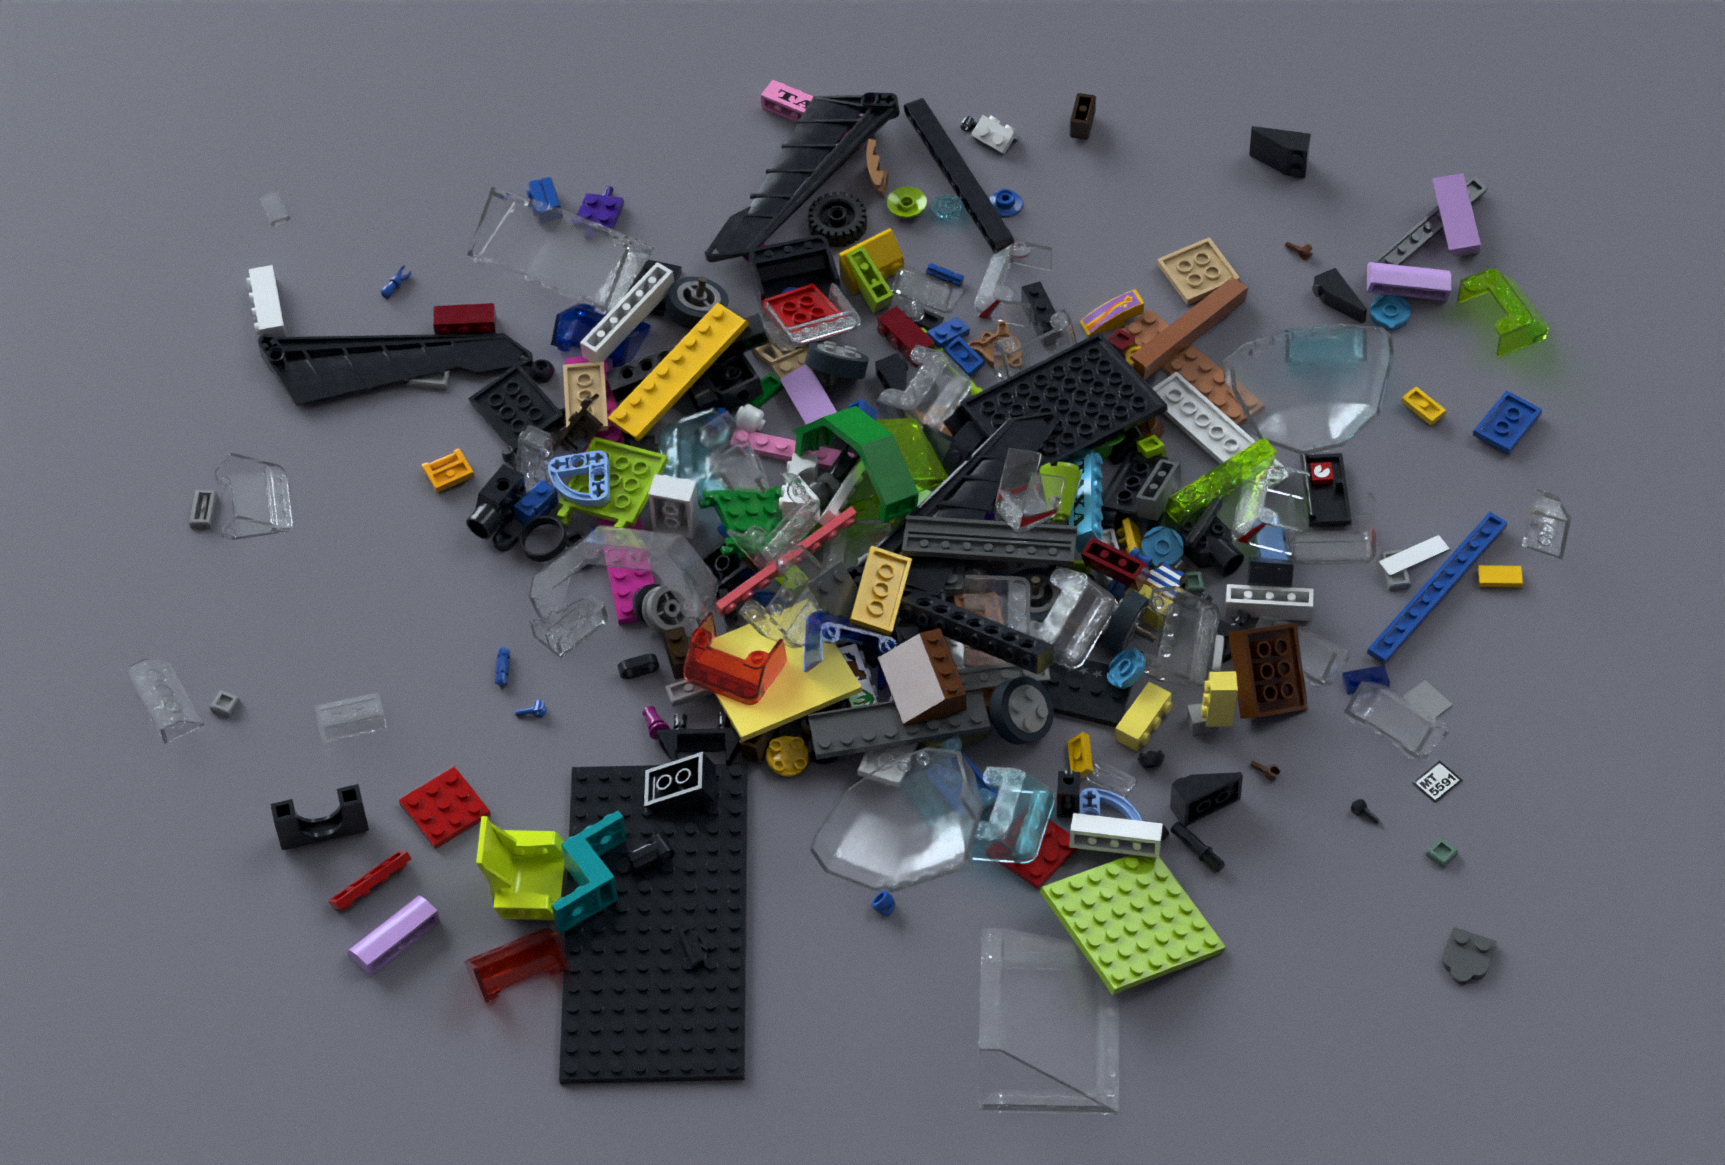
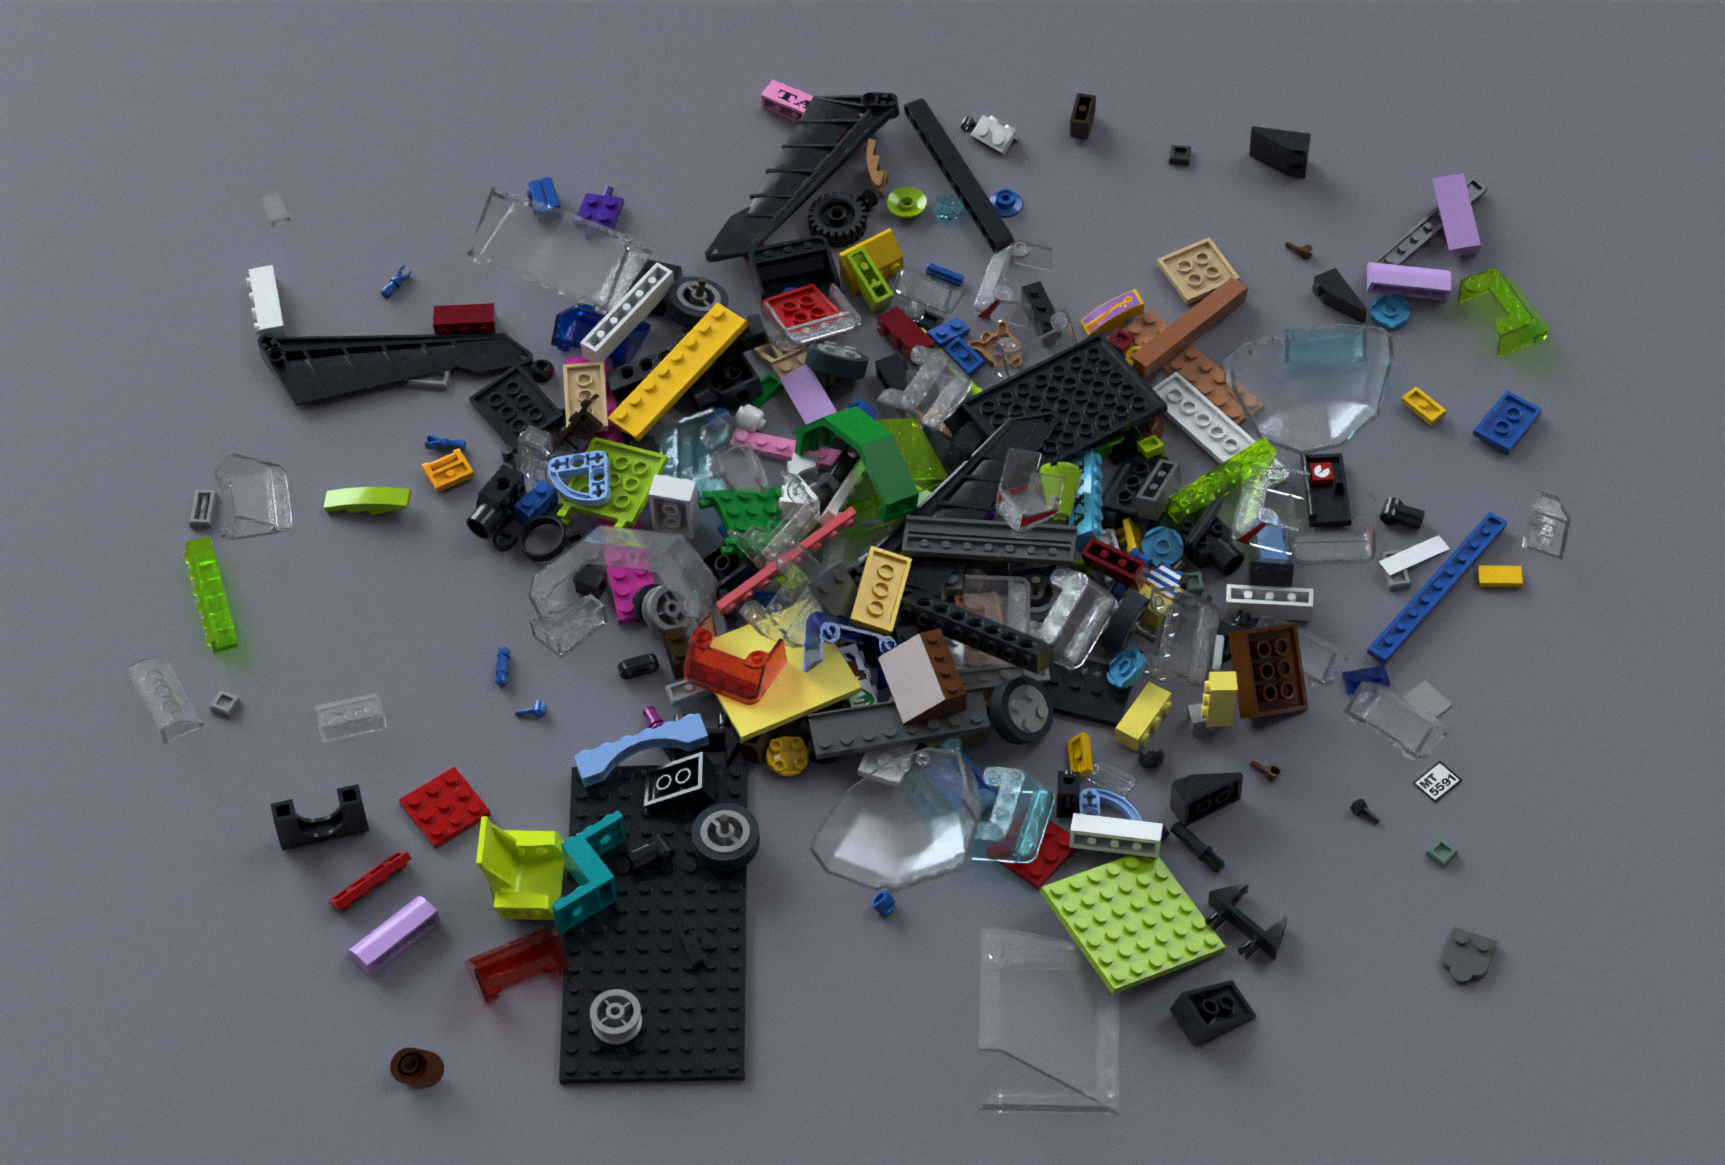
(211, 595): none -> clear neon green brick
(374, 499): none -> lime slope
(417, 1067): none -> reddish brown piece
(434, 443): none -> blue piece
(590, 581): none -> black brick
(616, 1016): none -> light grey wheel
(682, 734): none -> light blue arch
(725, 837): none -> wheel
(872, 199): none -> black plate
(1180, 155): none -> pearl dark grey tile
(1211, 1011): none -> black slope
(1223, 902): none -> black hose
(1396, 512): none -> black piece

